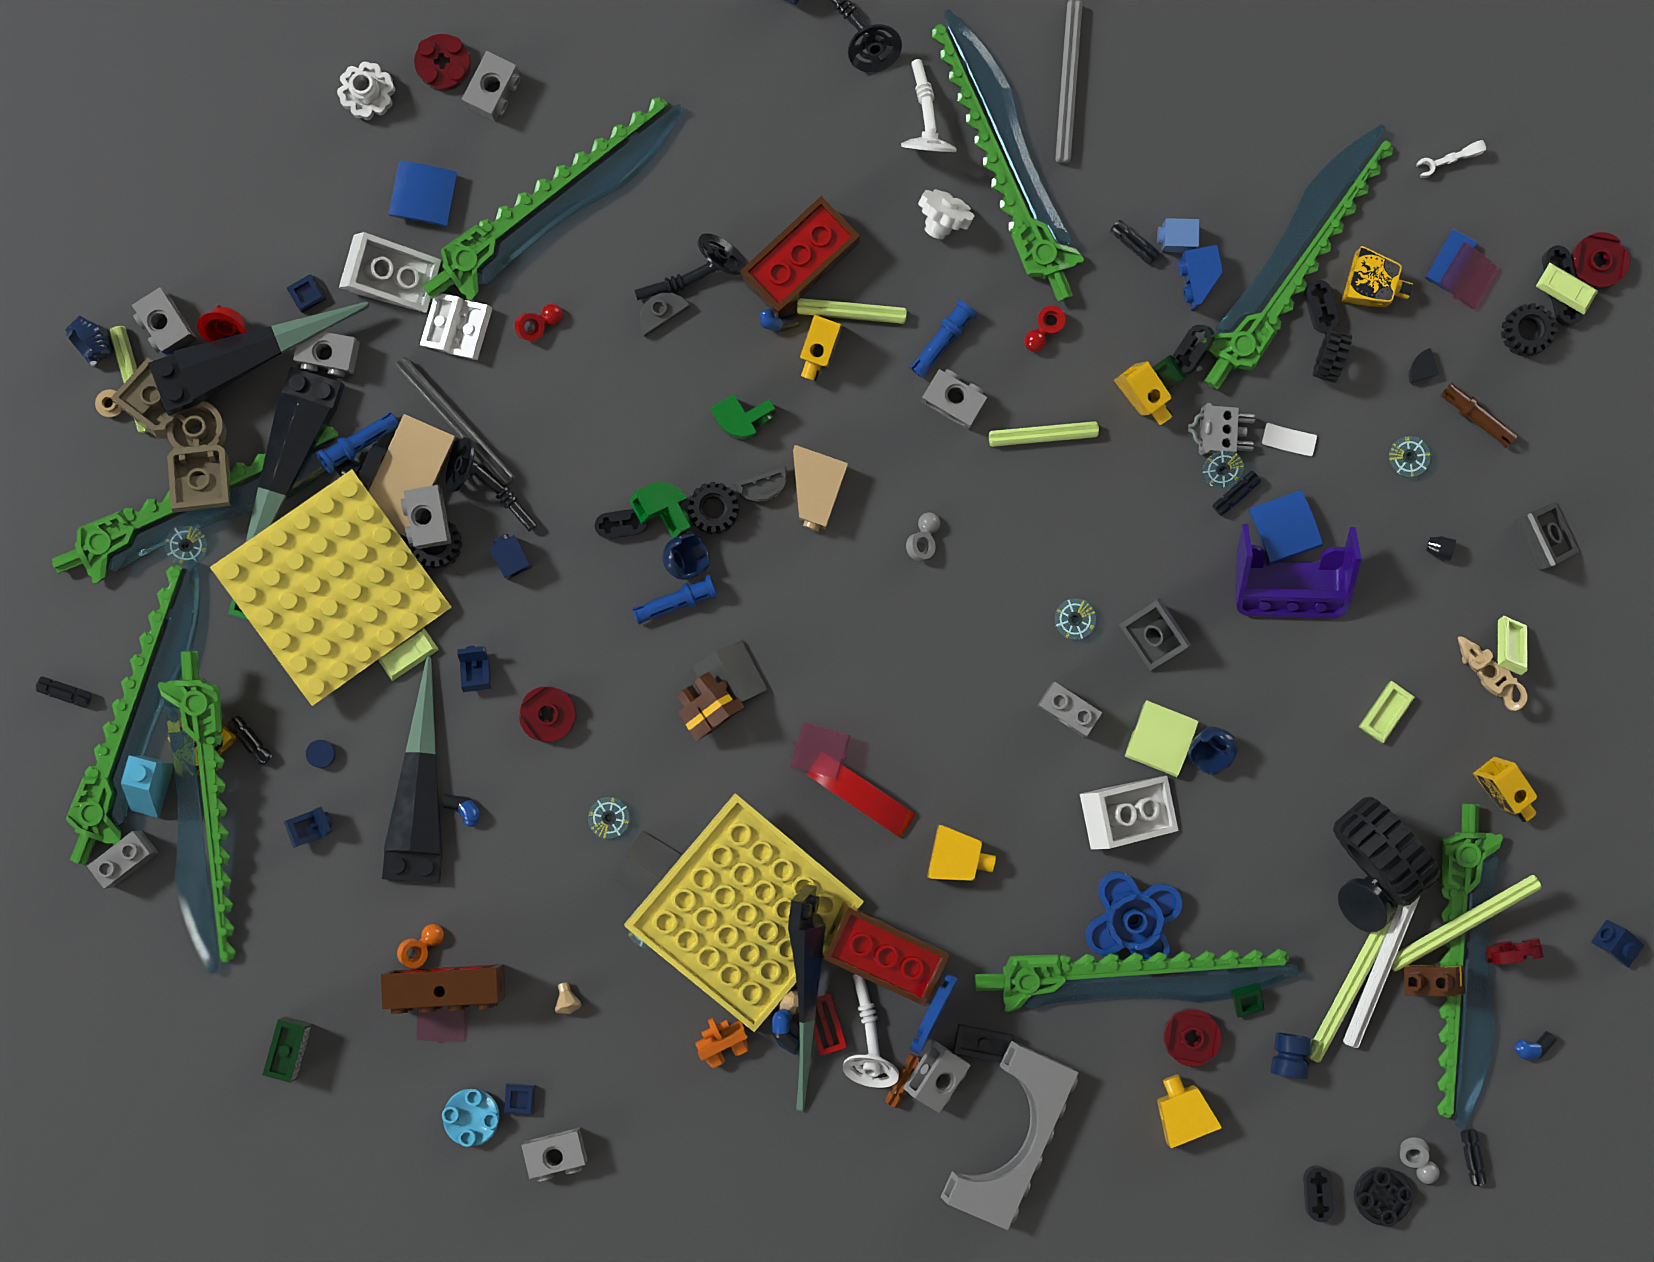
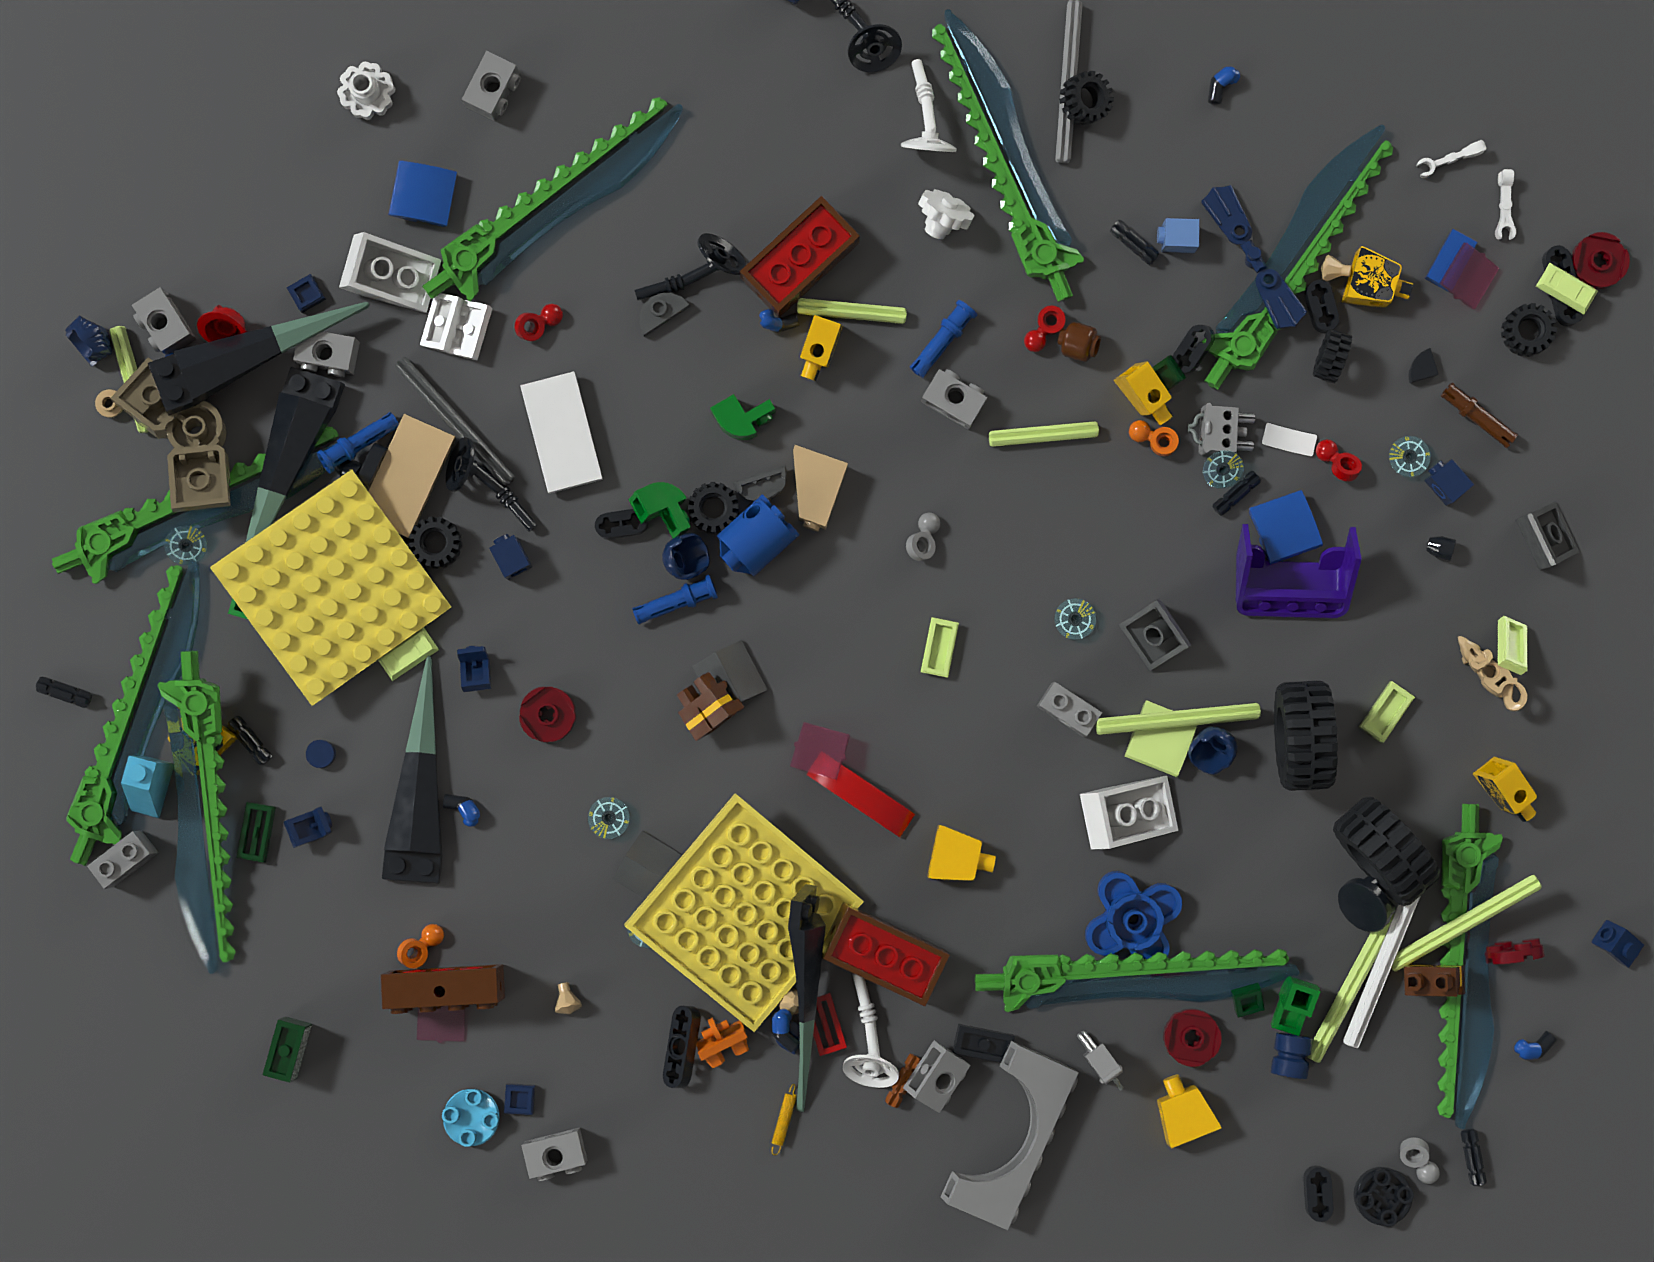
(256, 832): none -> dark green tile
(437, 530): light grey brick -> none
(454, 72): dark red plate -> none
(561, 432): none -> white tile
(671, 1065): none -> black beam
(755, 537): none -> blue cylinder
(784, 1119): none -> yellow piece
(934, 1014): blue tile -> none
(939, 647): none -> yellowish green tile
(1079, 341): none -> reddish brown head
(1099, 95): none -> black tyre
(1101, 1060): none -> light grey piece
(1141, 431): none -> orange plate
(1178, 718): none -> yellowish green axle
(1201, 271): blue slope -> none
(1226, 76): none -> arm
(1278, 297): none -> dark blue piece
(1295, 1003): none -> green brick
(1305, 735): none -> black tyre
(1333, 268): none -> tan rock
(1344, 466): none -> red plate
(1448, 481): none -> dark blue brick
(1505, 181): none -> white piece

